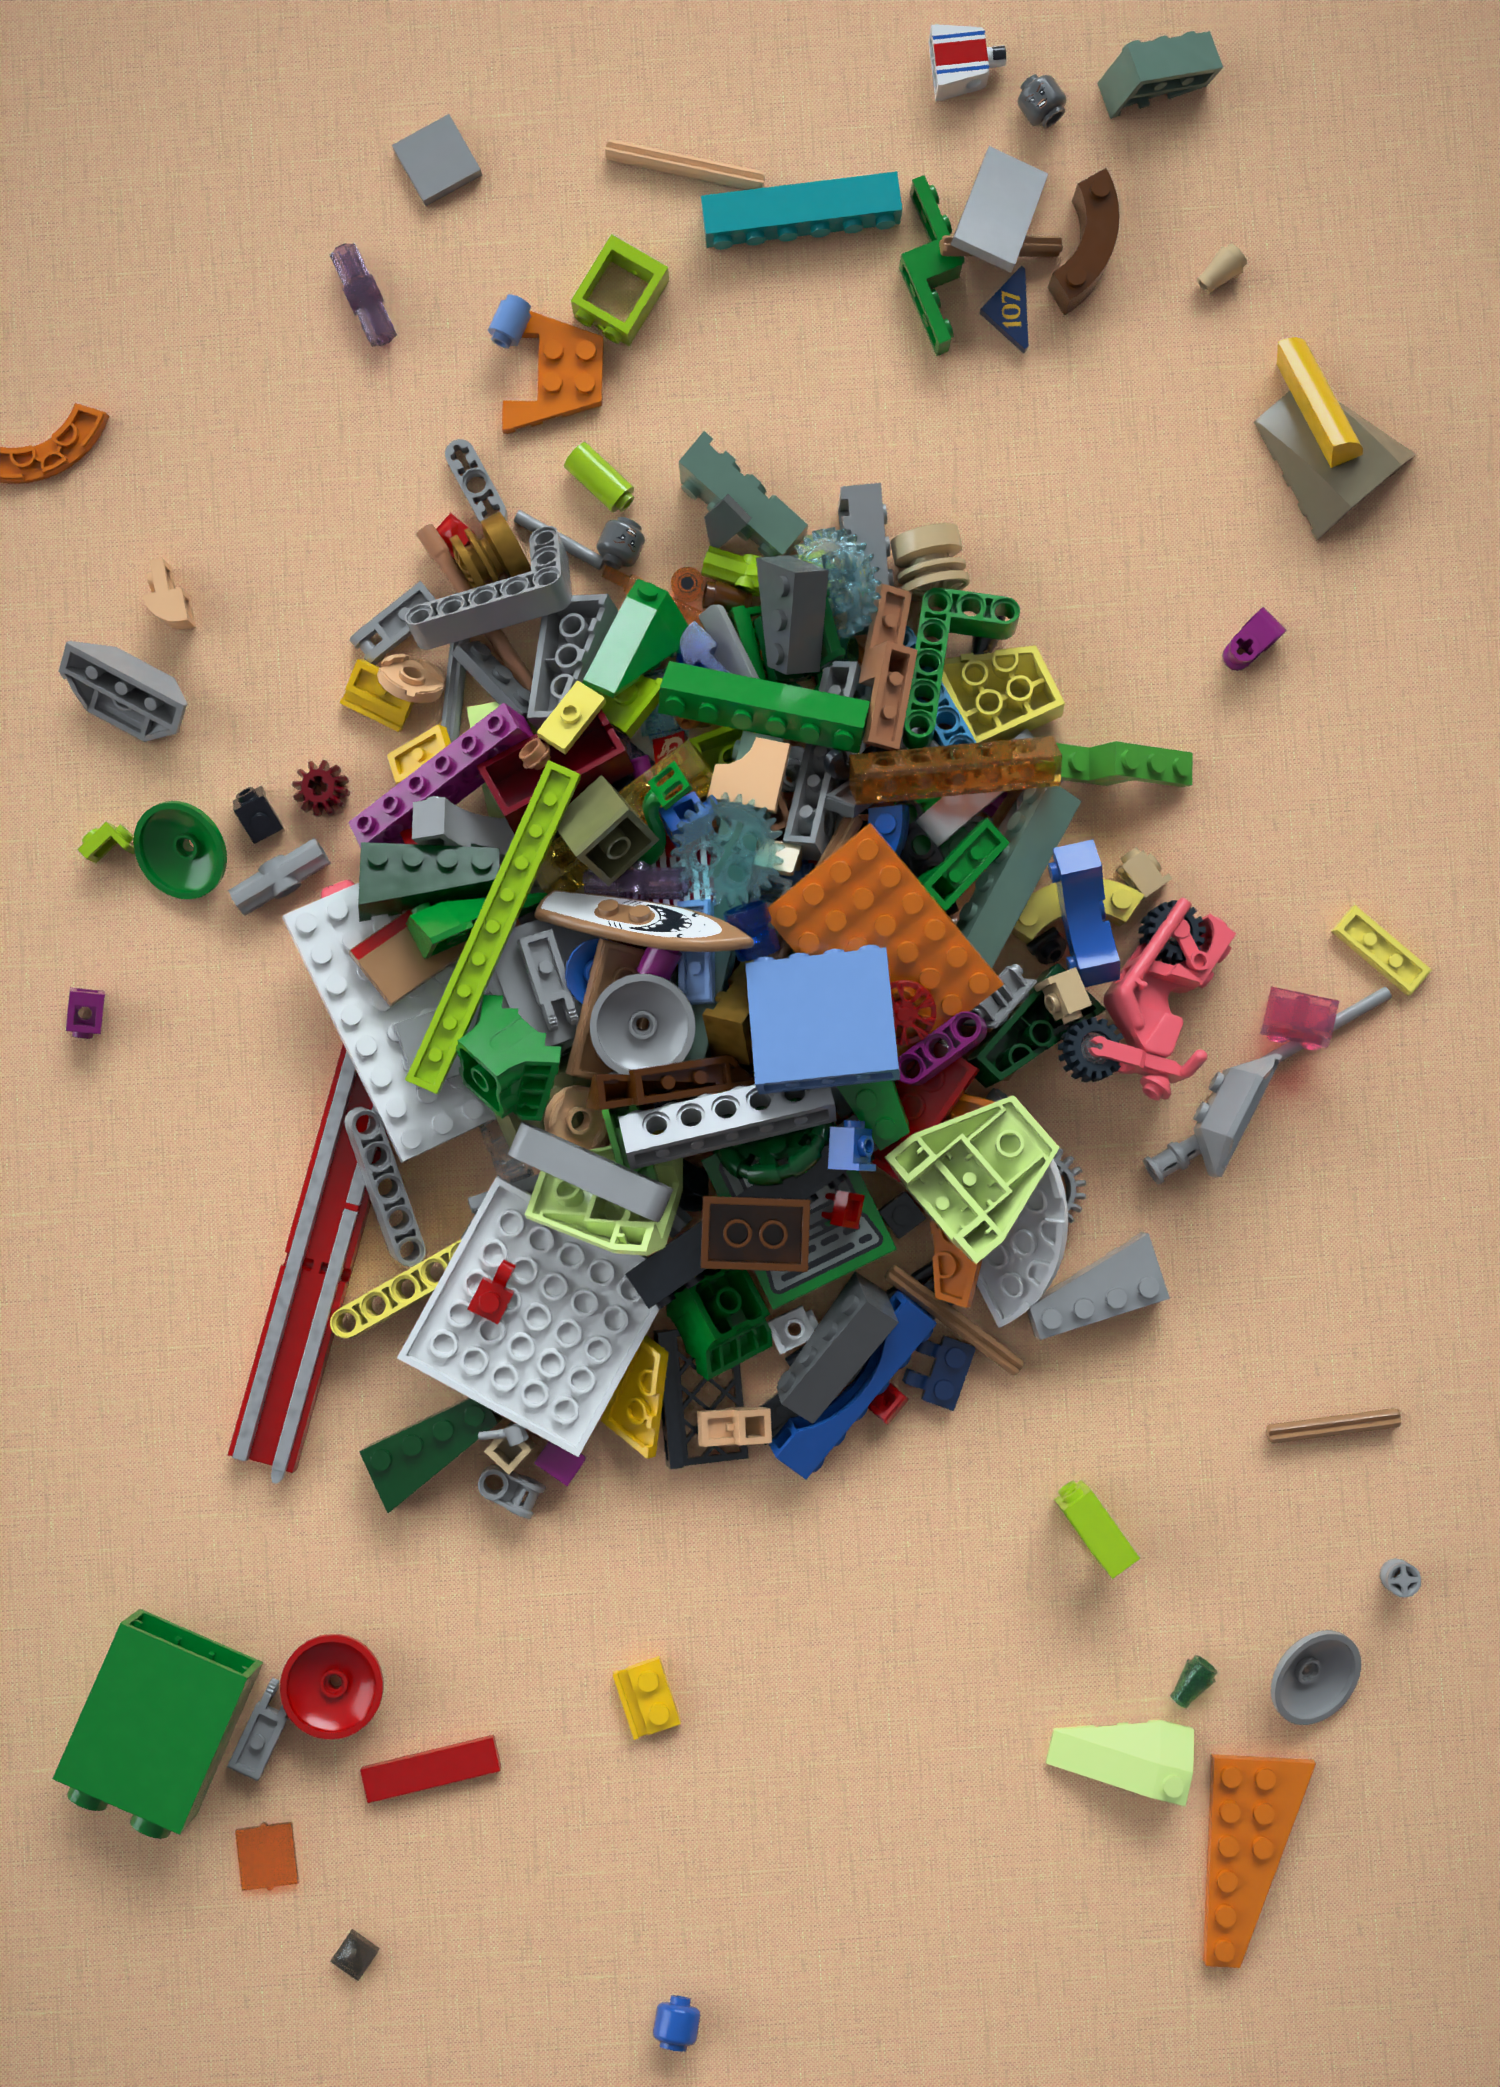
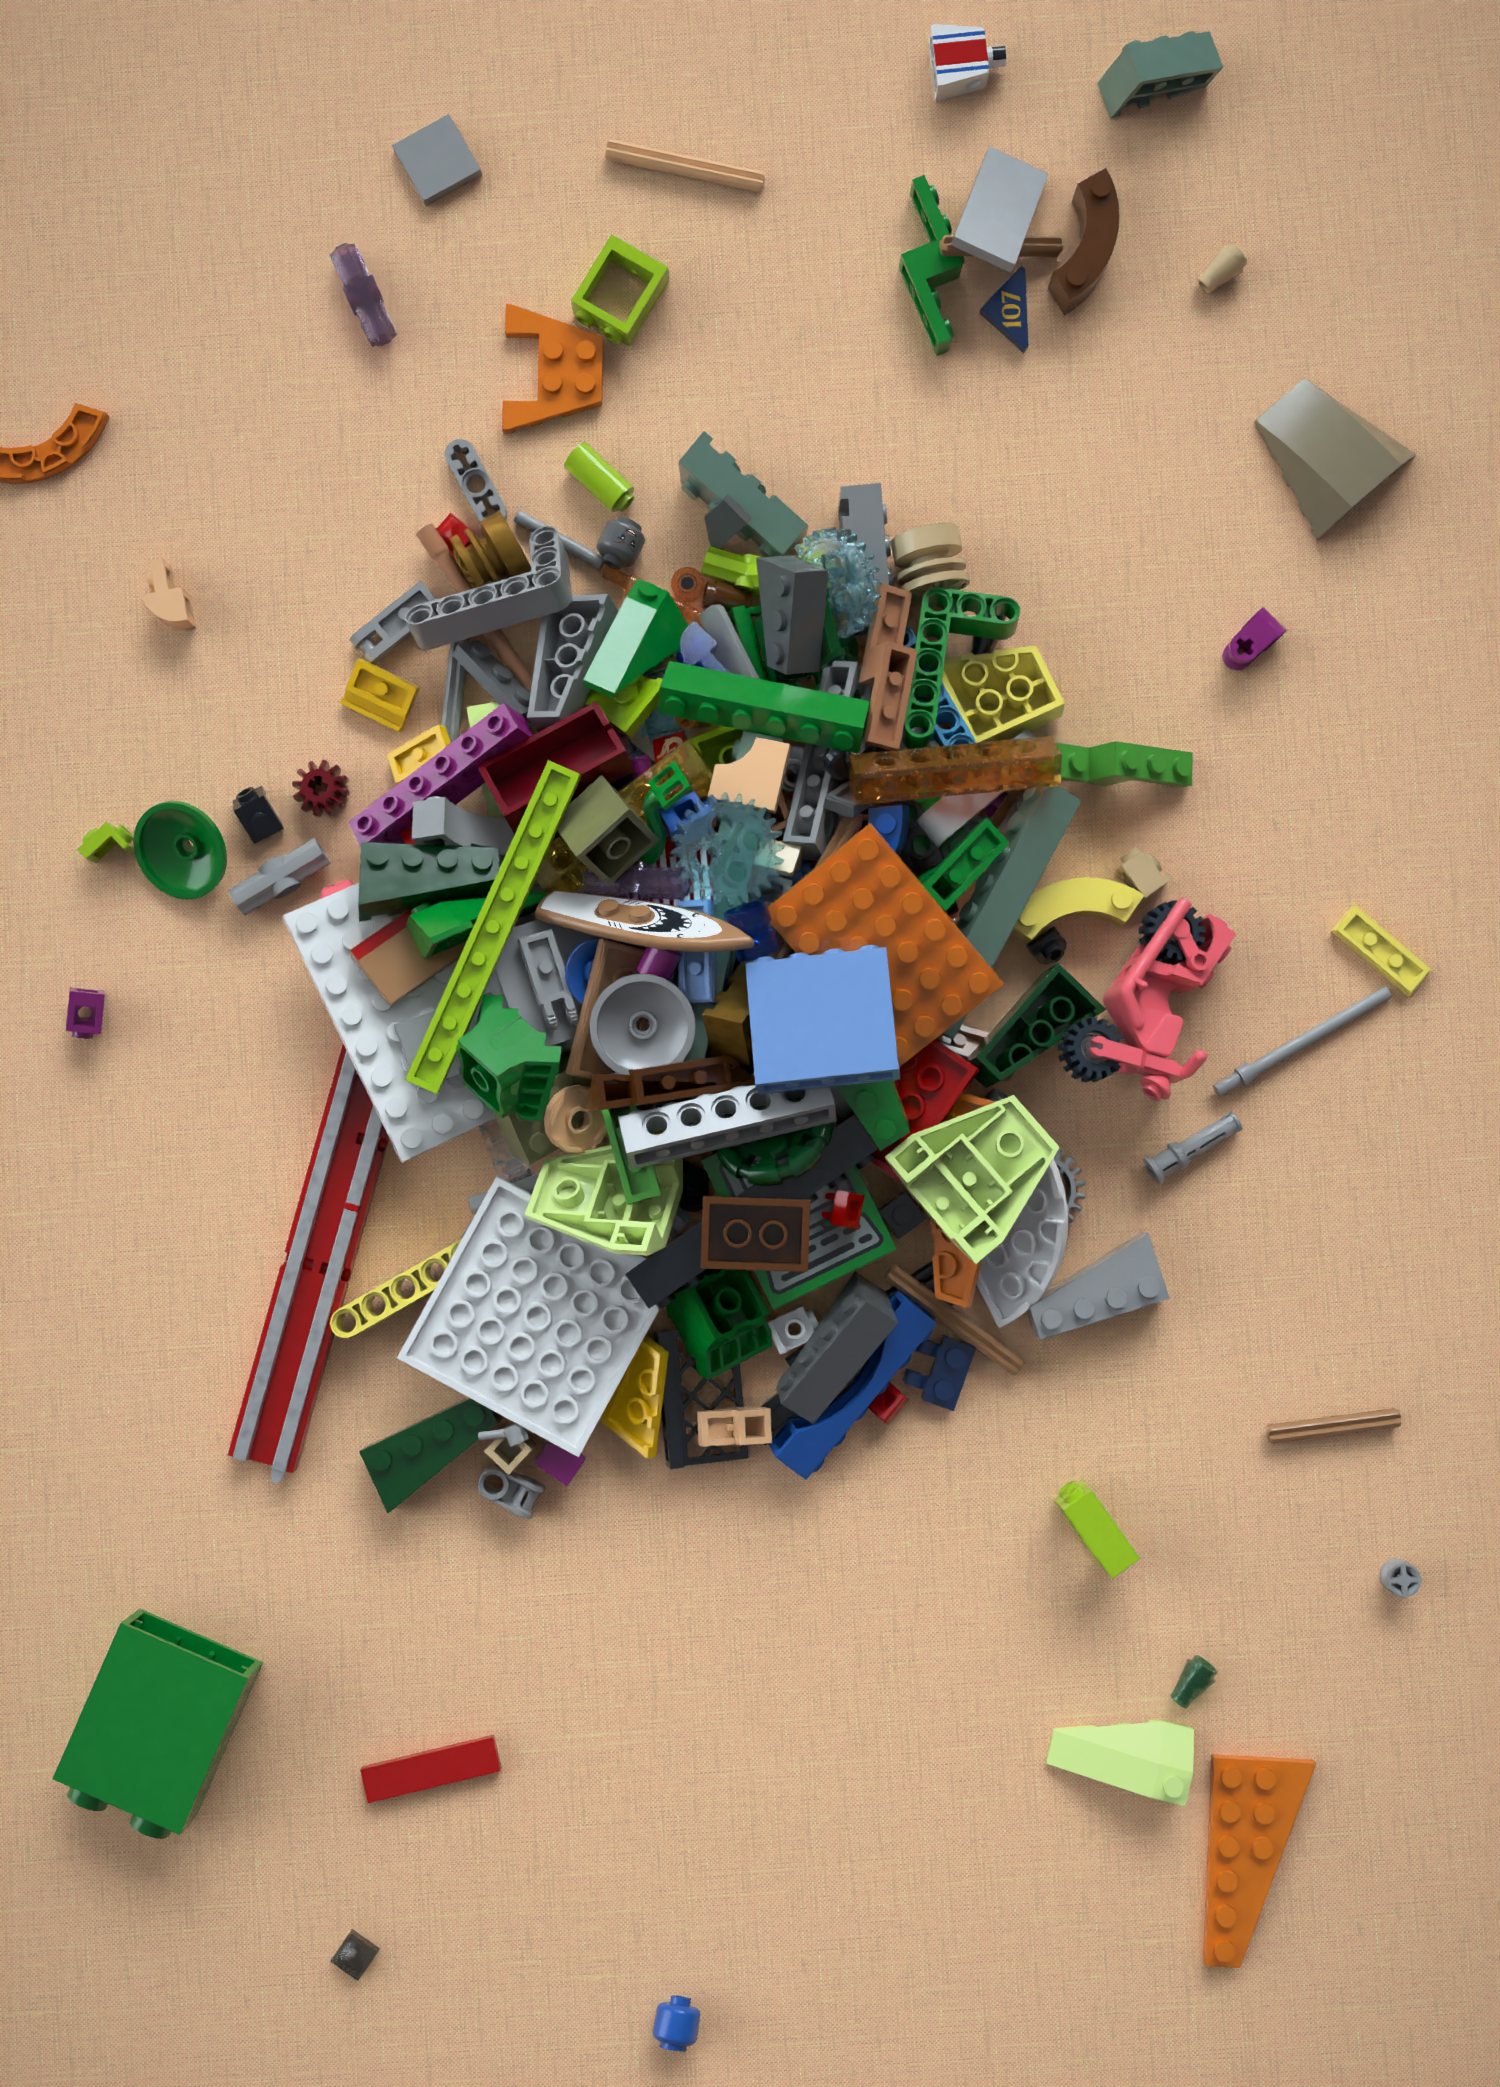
(123, 690): light grey wedge -> none
(259, 1736): light grey hinge -> none
(267, 1856): clear orange piece -> none
(319, 1705): red dish -> none
(397, 1197): light grey beam -> none
(411, 679): light nougat tile -> none
(493, 1296): red plate -> none
(510, 321): medium blue brick -> none
(535, 754): nougat plate -> none
(571, 717): light yellow plate -> none
(590, 1171): light grey beam -> none
(646, 1697): yellow plate -> none
(801, 210): teal brick -> none
(851, 1147): brick -> none
(906, 1011): red wheel -> none
(957, 1047): magenta beam -> none
(998, 1005): light grey hinge -> none
(1042, 100): dark grey head -> none
(1064, 995): tan brick -> none
(1081, 897): blue brick -> none
(1230, 1110): light grey wedge -> none
(1299, 1018): clear pink brick -> none
(1315, 1677): light grey dish -> none
(1317, 402): yellow brick -> none

